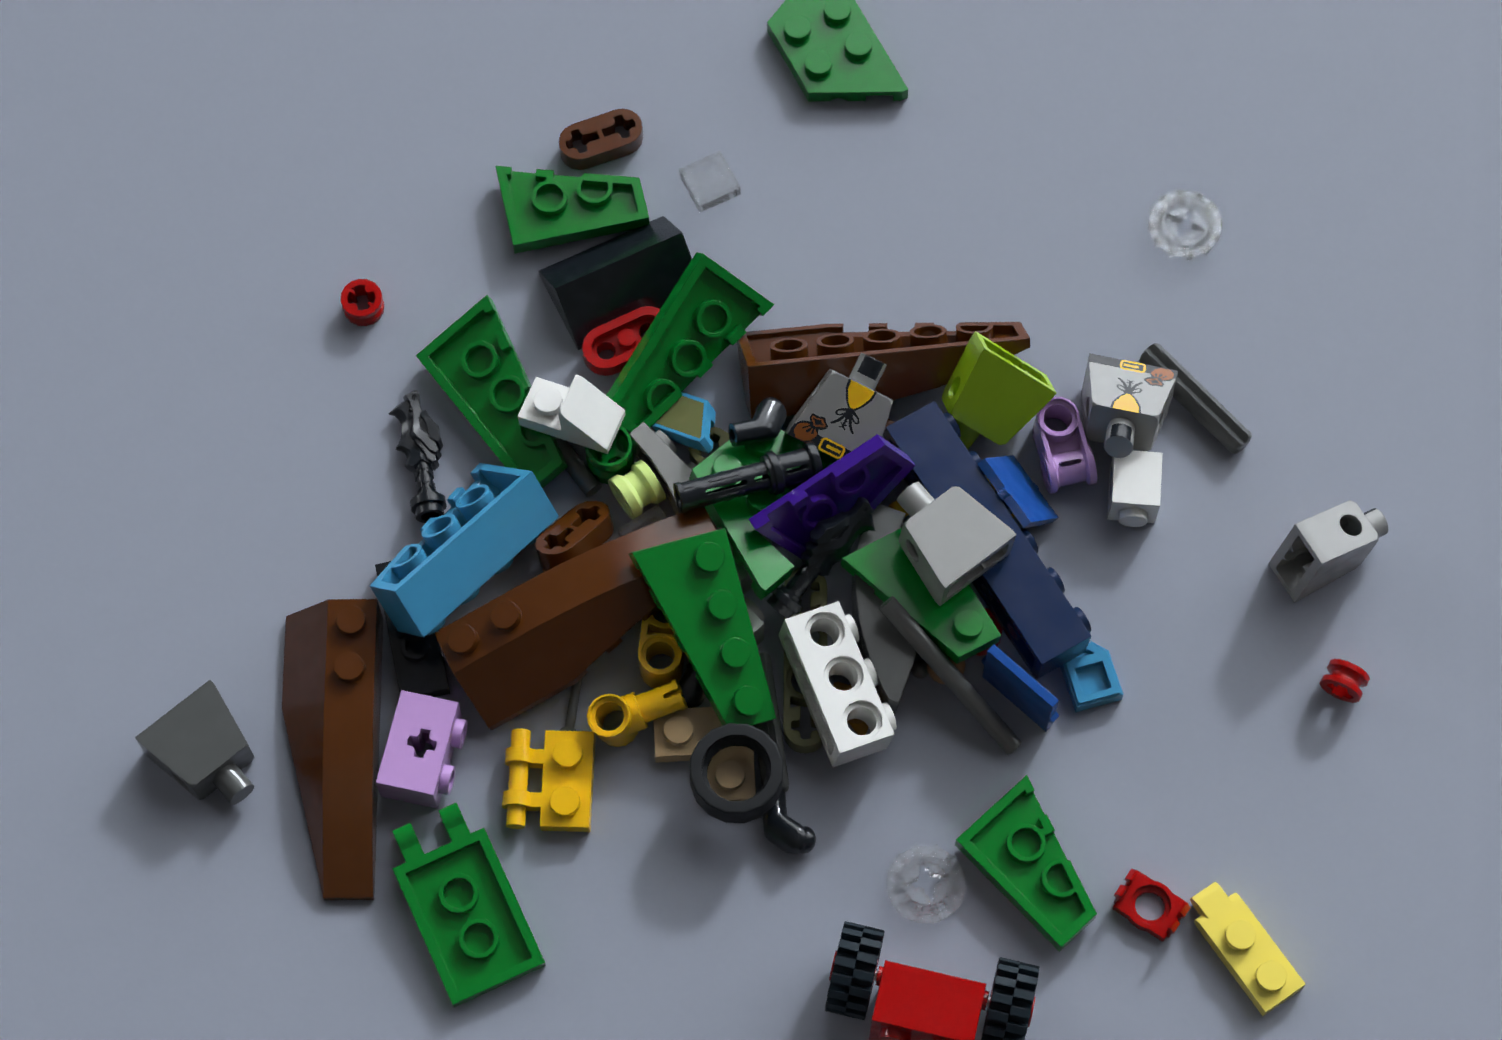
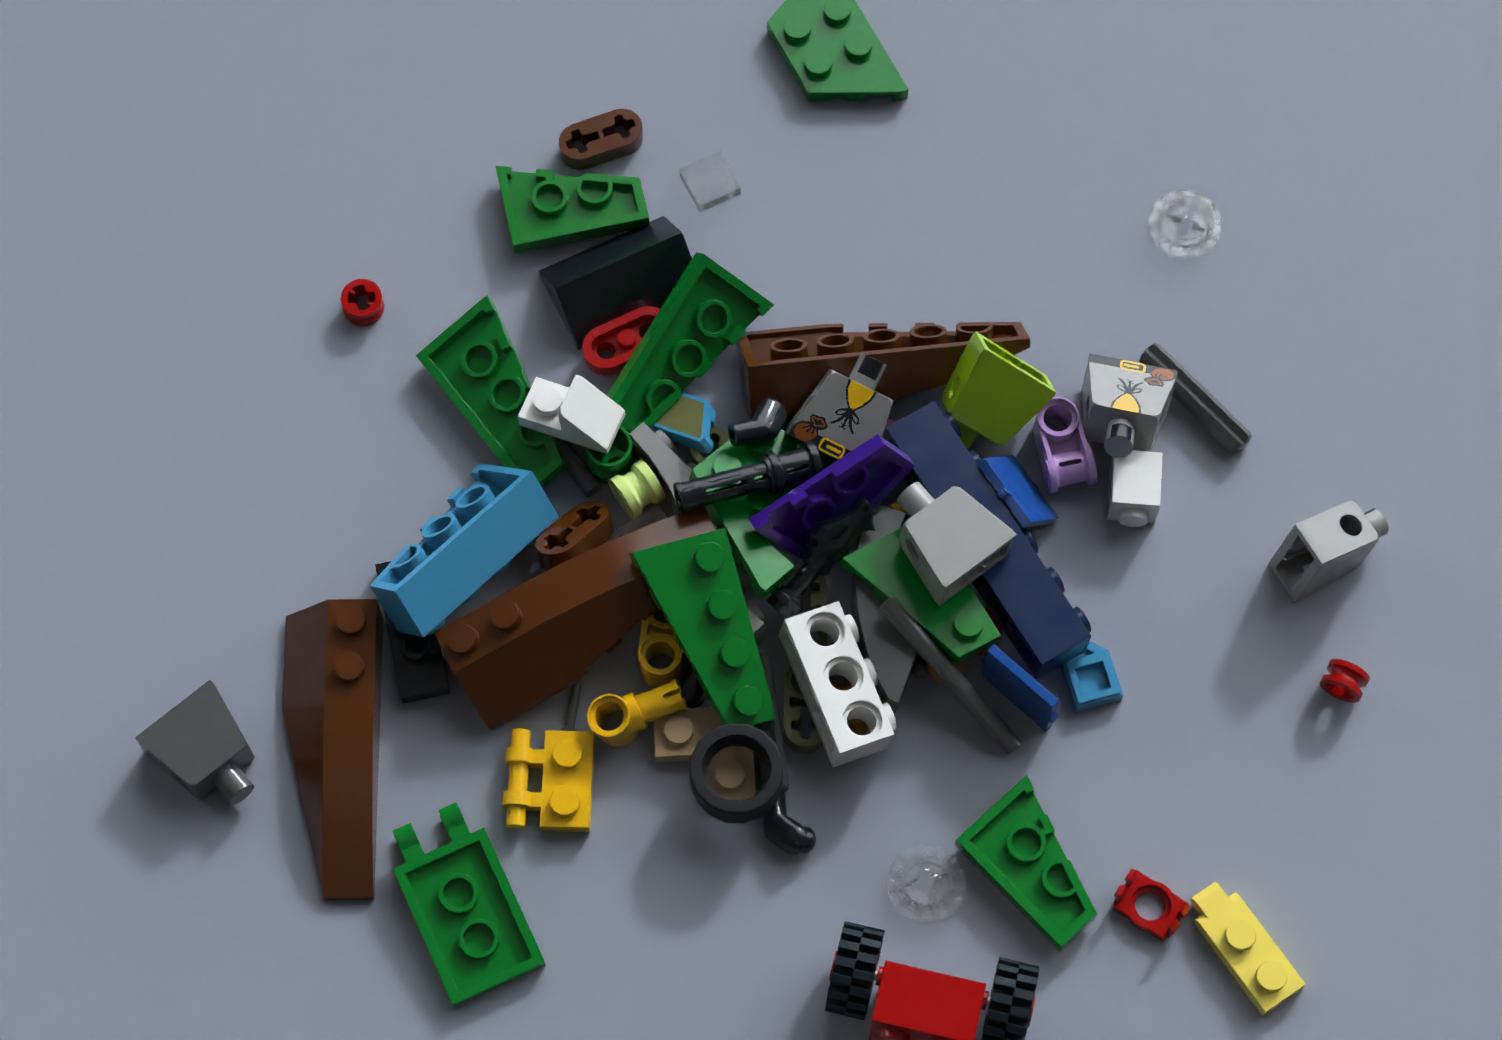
(416, 722): lavender brick -> none
(422, 448): black piece -> none

